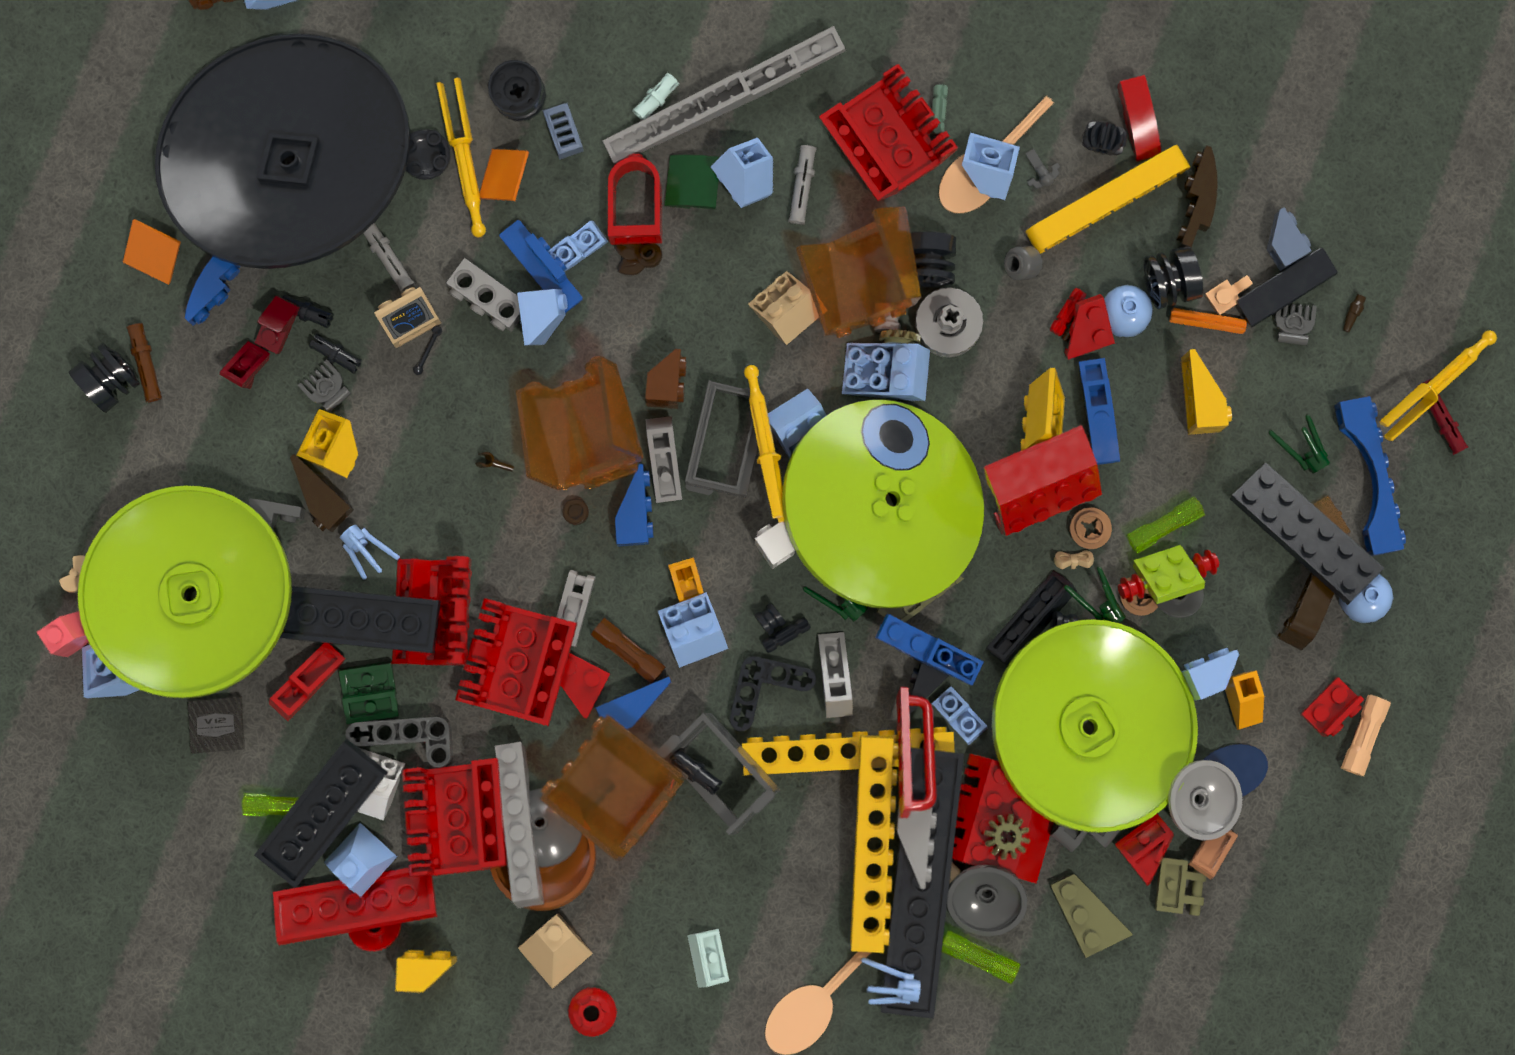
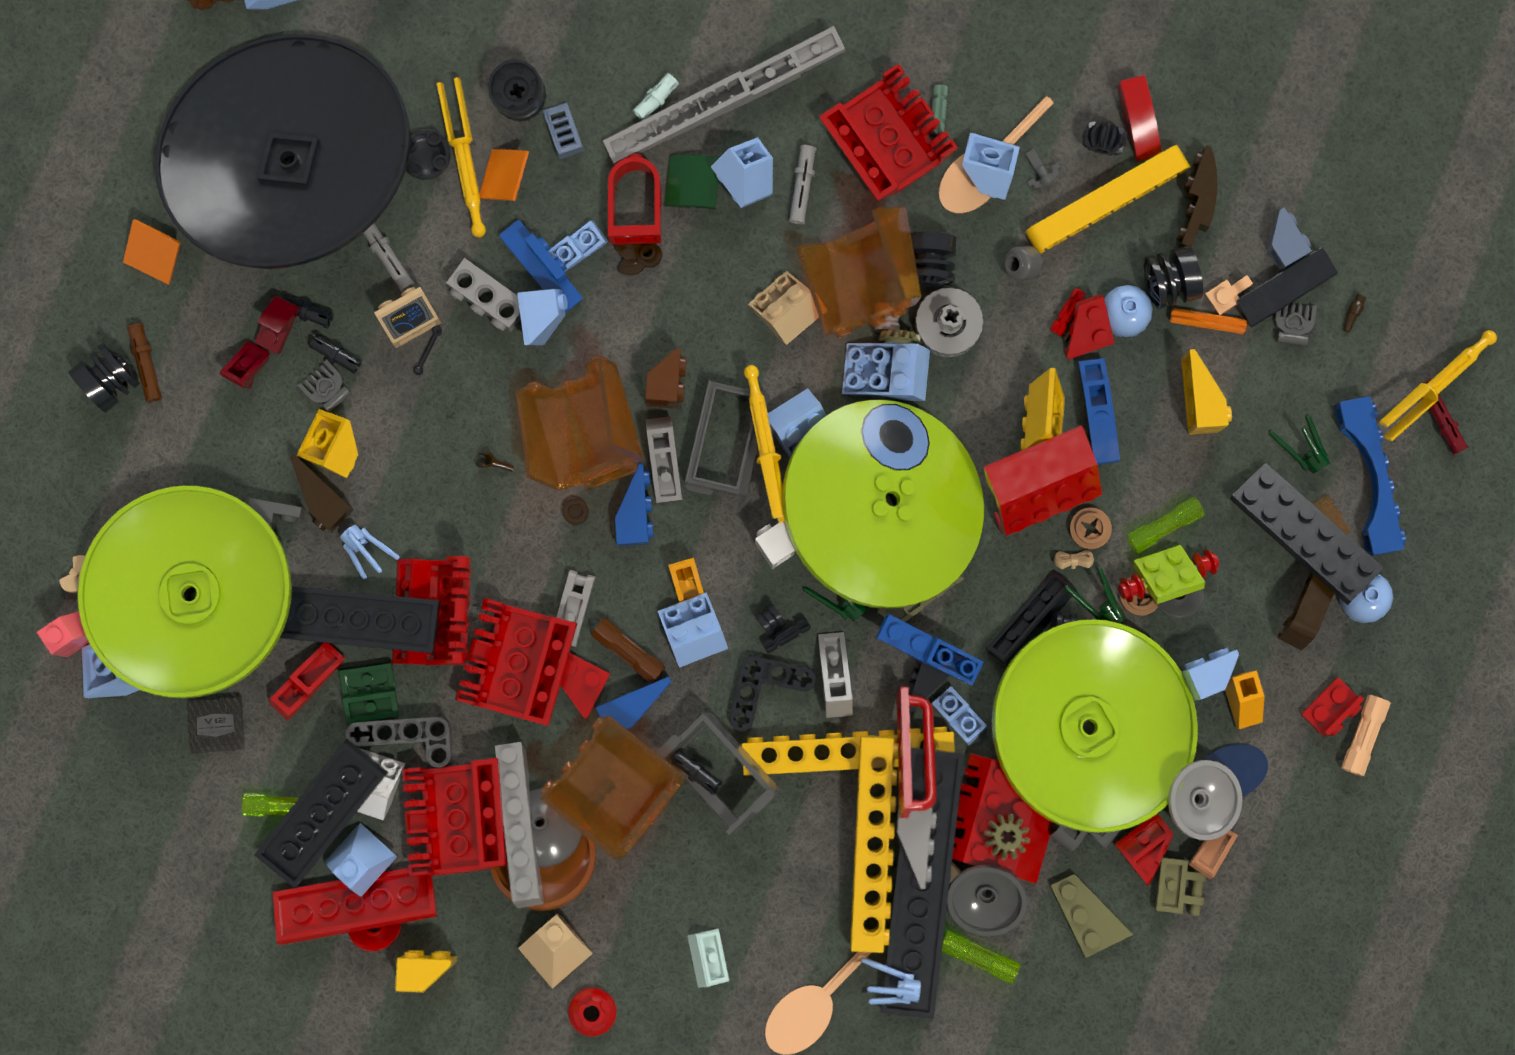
(210, 289): blue slope -> none

